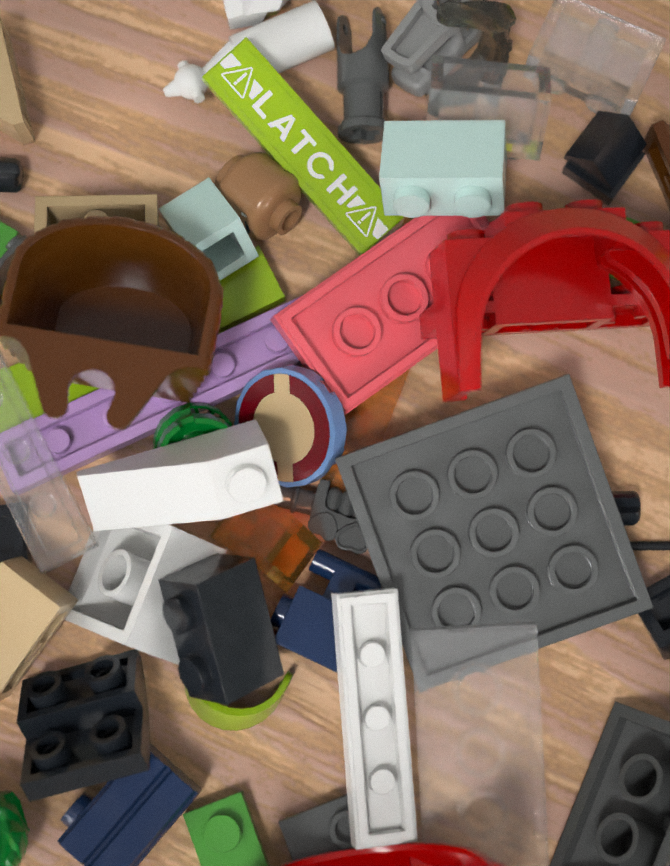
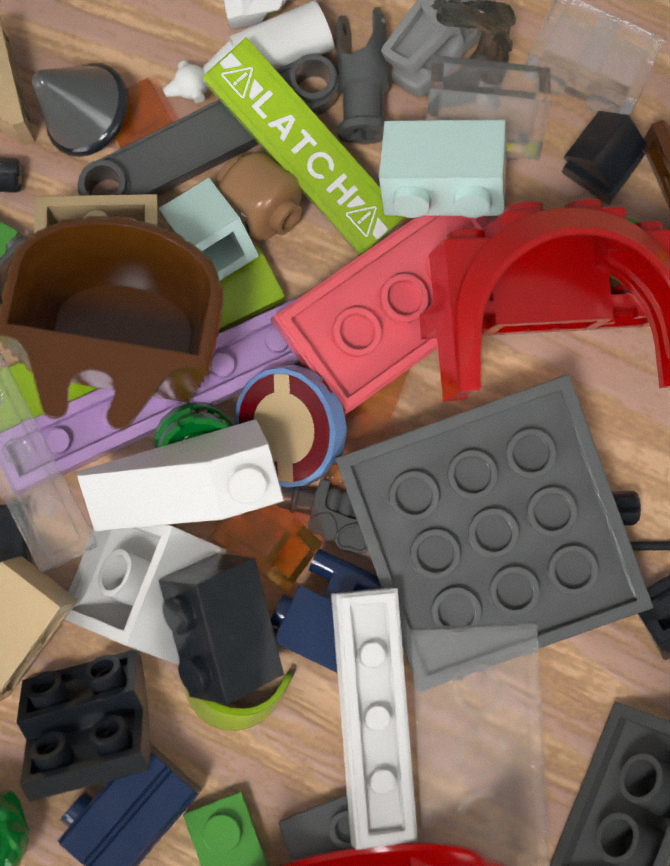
(81, 106): none -> dark grey hat
(143, 115): none -> clear orange tile
(198, 139): none -> dark grey piece

